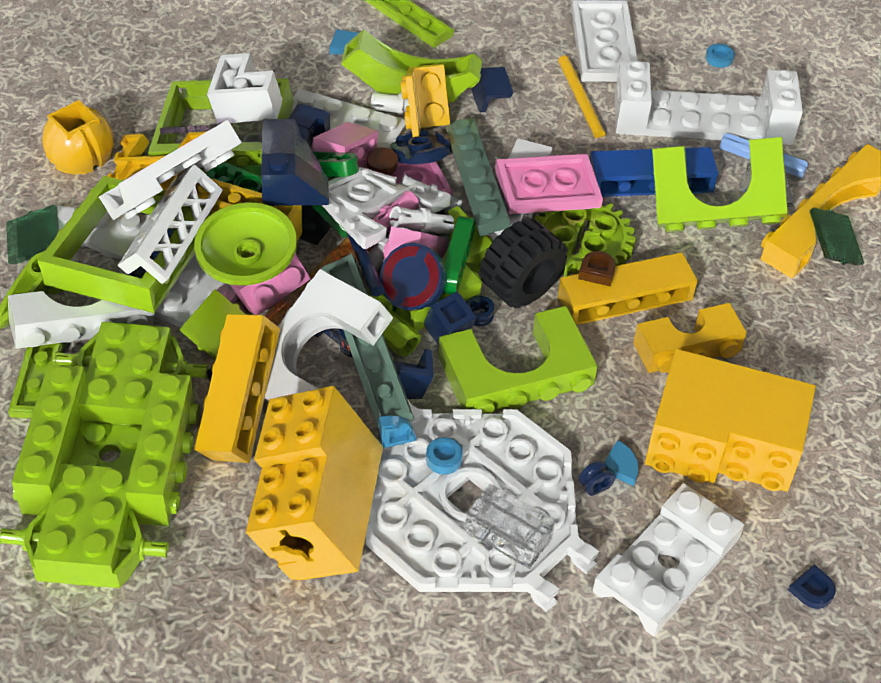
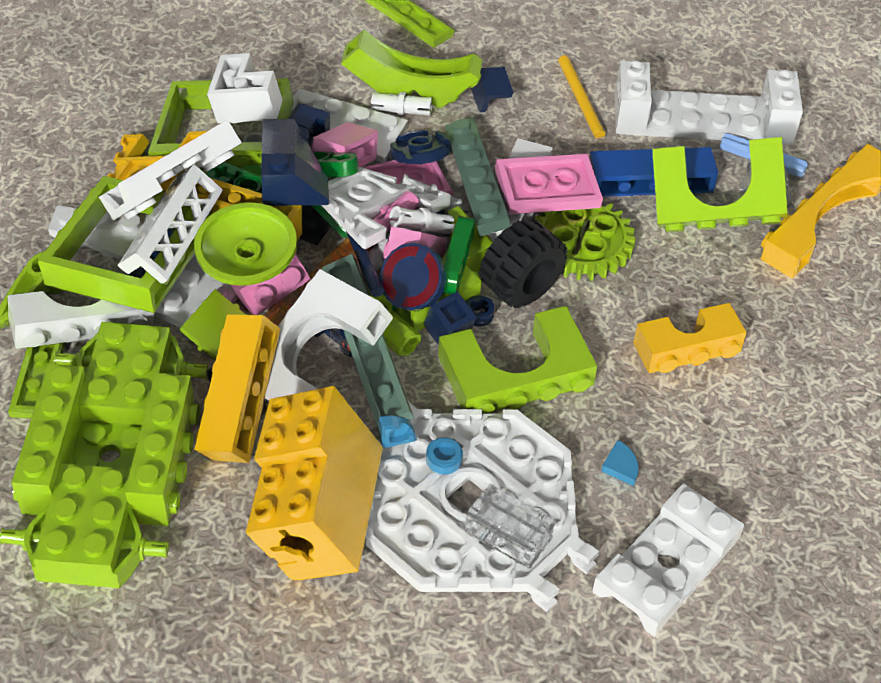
(31, 234): clear green piece -> none
(77, 139): yellow piece -> none
(187, 128): piece -> none
(339, 41): dark azure tile -> none
(382, 160): reddish brown tile -> none
(415, 377): dark blue panel -> none
(427, 97): yellow bracket -> none
(596, 478): dark blue bush -> none
(597, 268): reddish brown tile -> none
(602, 38): white plate -> none
(633, 289): yellow brick -> none
(719, 55): dark azure tile -> none
(729, 423): yellow piece -> none
(814, 588): dark blue tile -> none
(836, 236): clear green piece -> none

